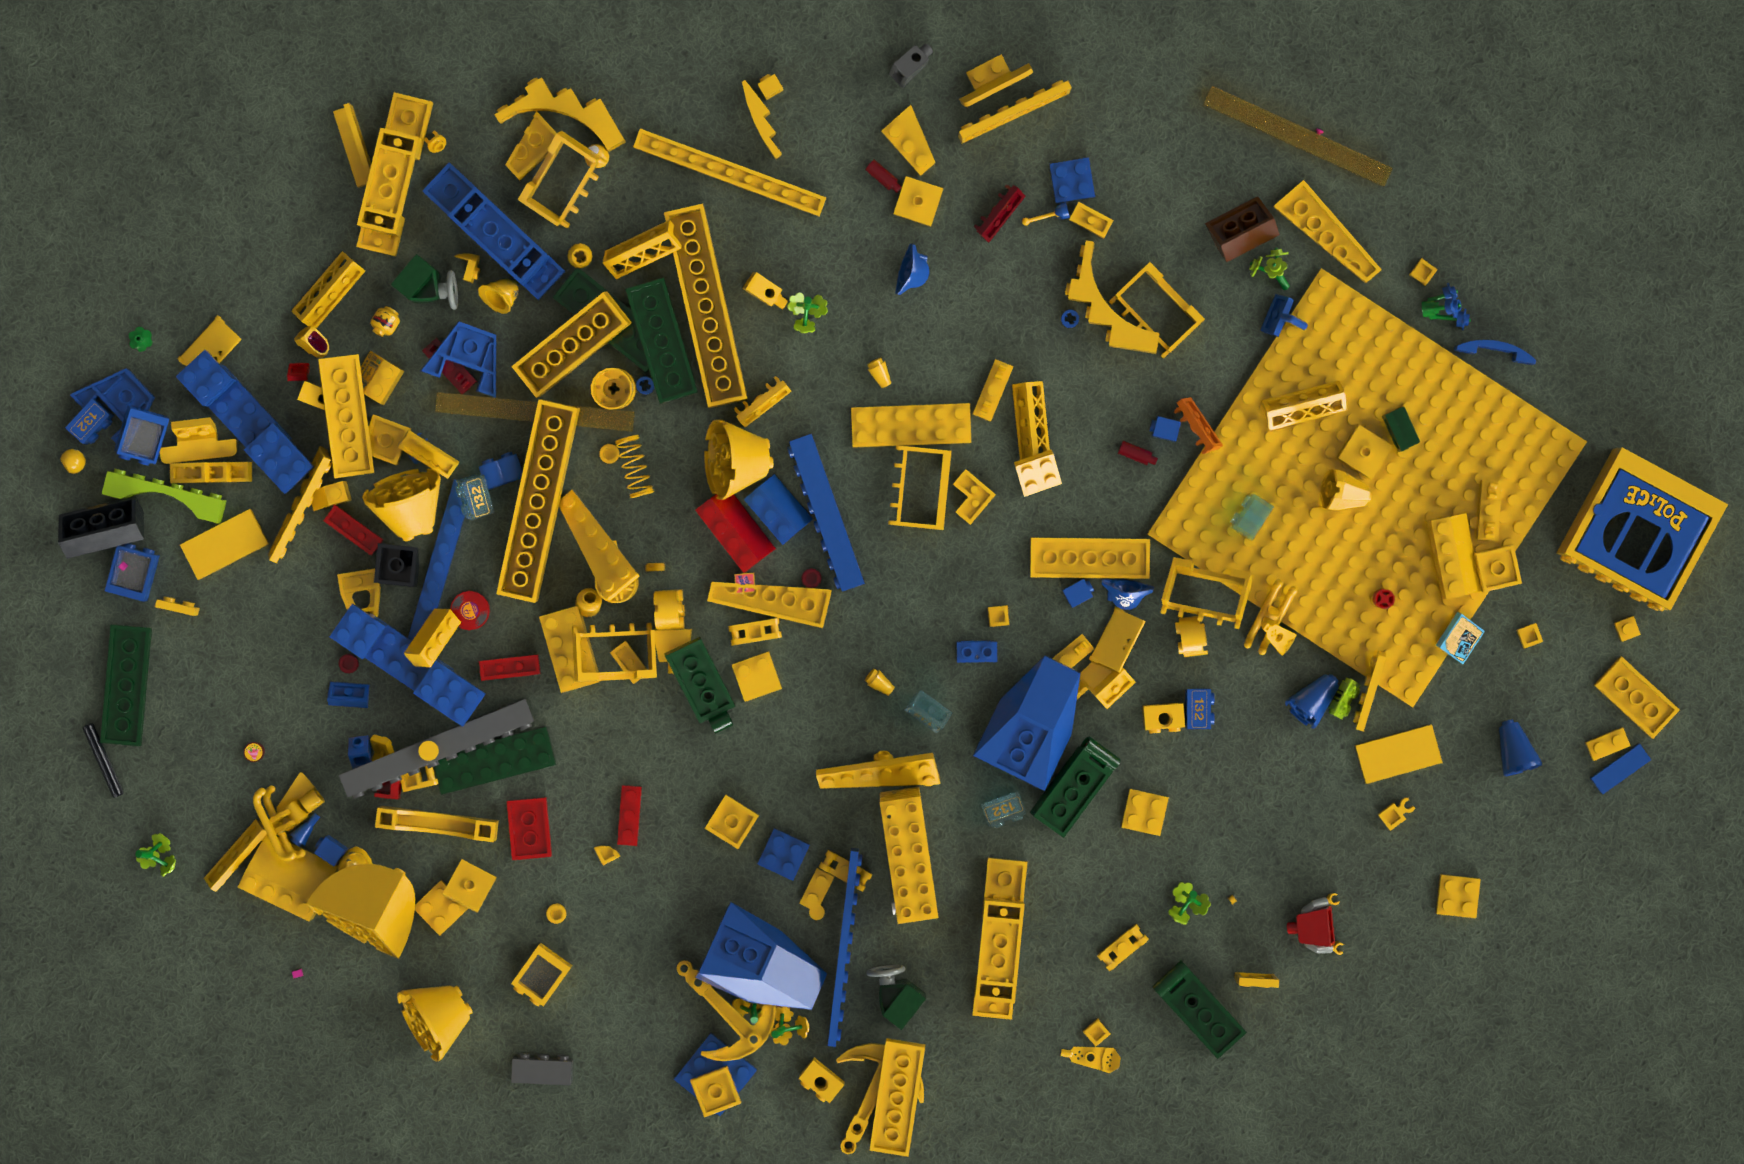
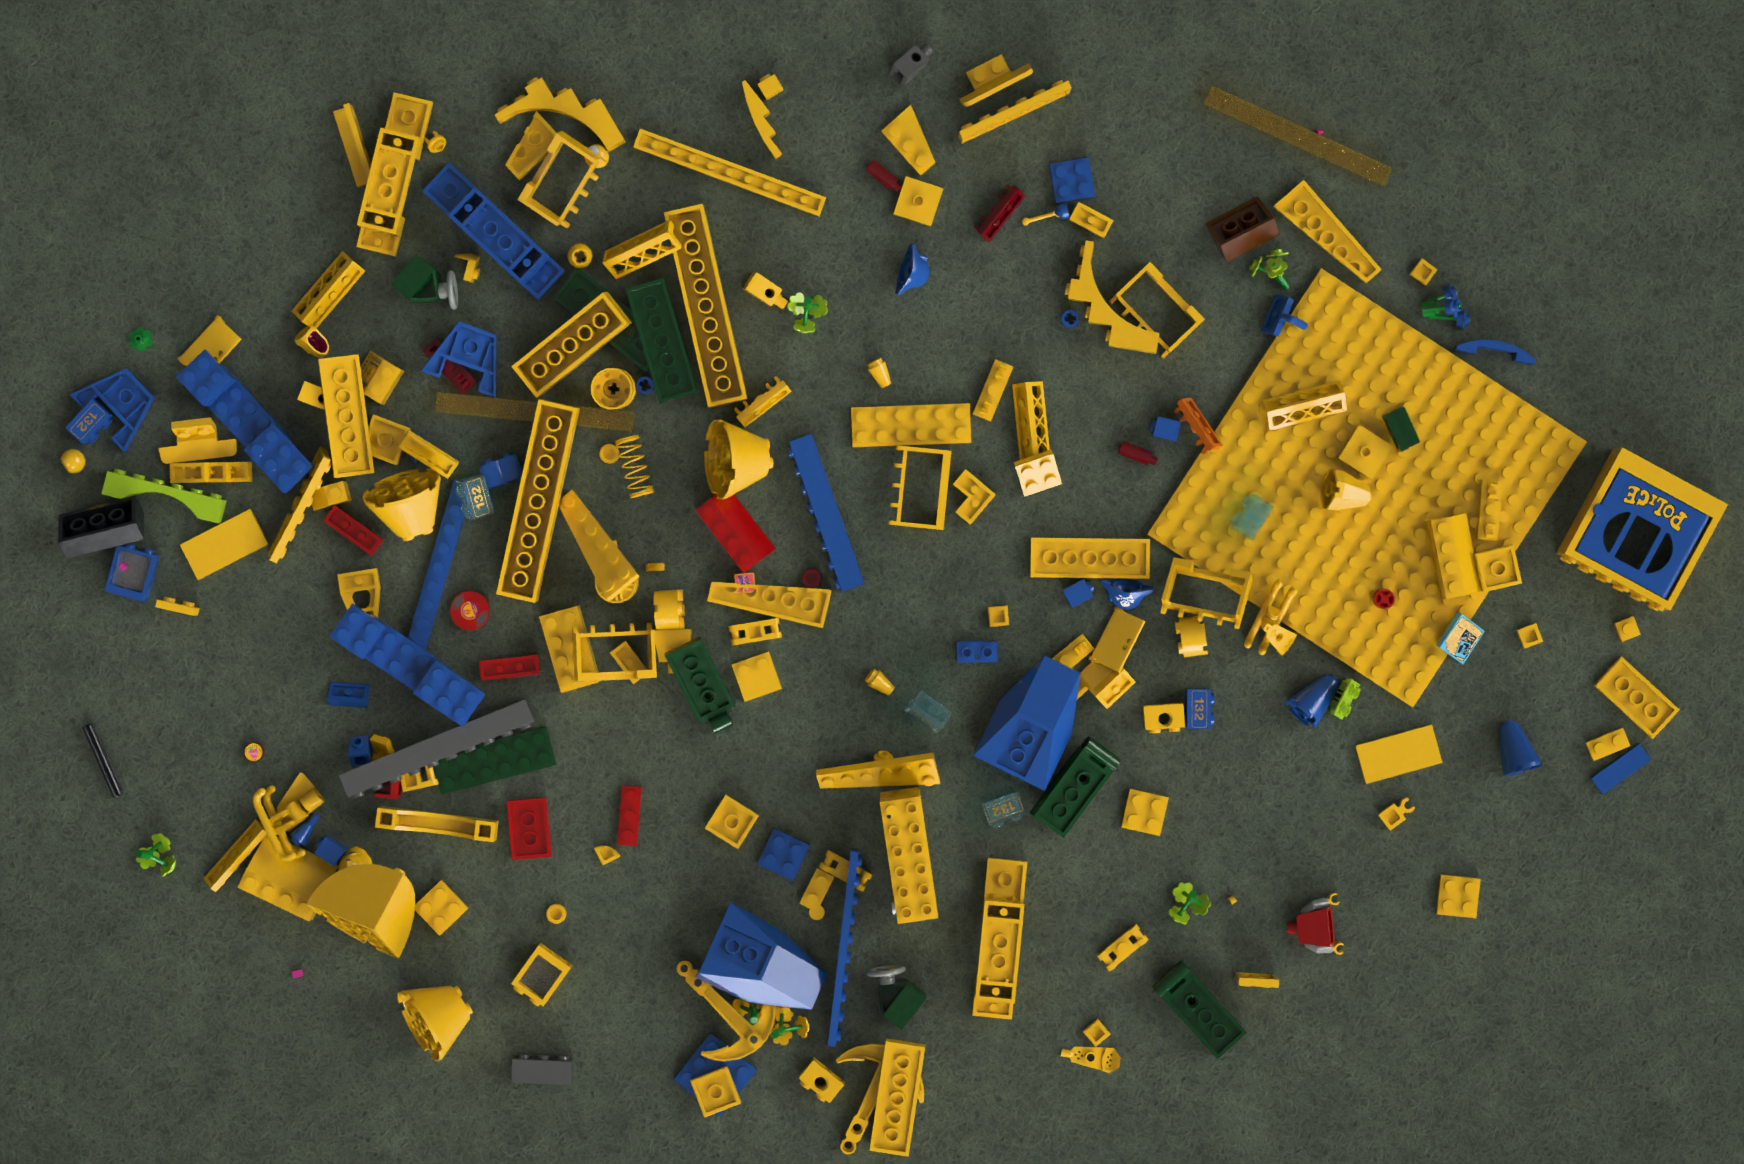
(126, 685): dark green plate -> none
(140, 437): window -> none
(298, 372): red tile -> none
(348, 663): dark red tile -> none
(385, 321): yellow head -> none
(397, 565): black slope -> none
(428, 750): yellow tile -> none
(432, 637): yellow brick -> none
(469, 885): yellow plate -> none
(500, 294): yellow piece -> none
(588, 602): yellow head -> none
(778, 509): blue slope -> none
(1371, 682): yellow plate -> none

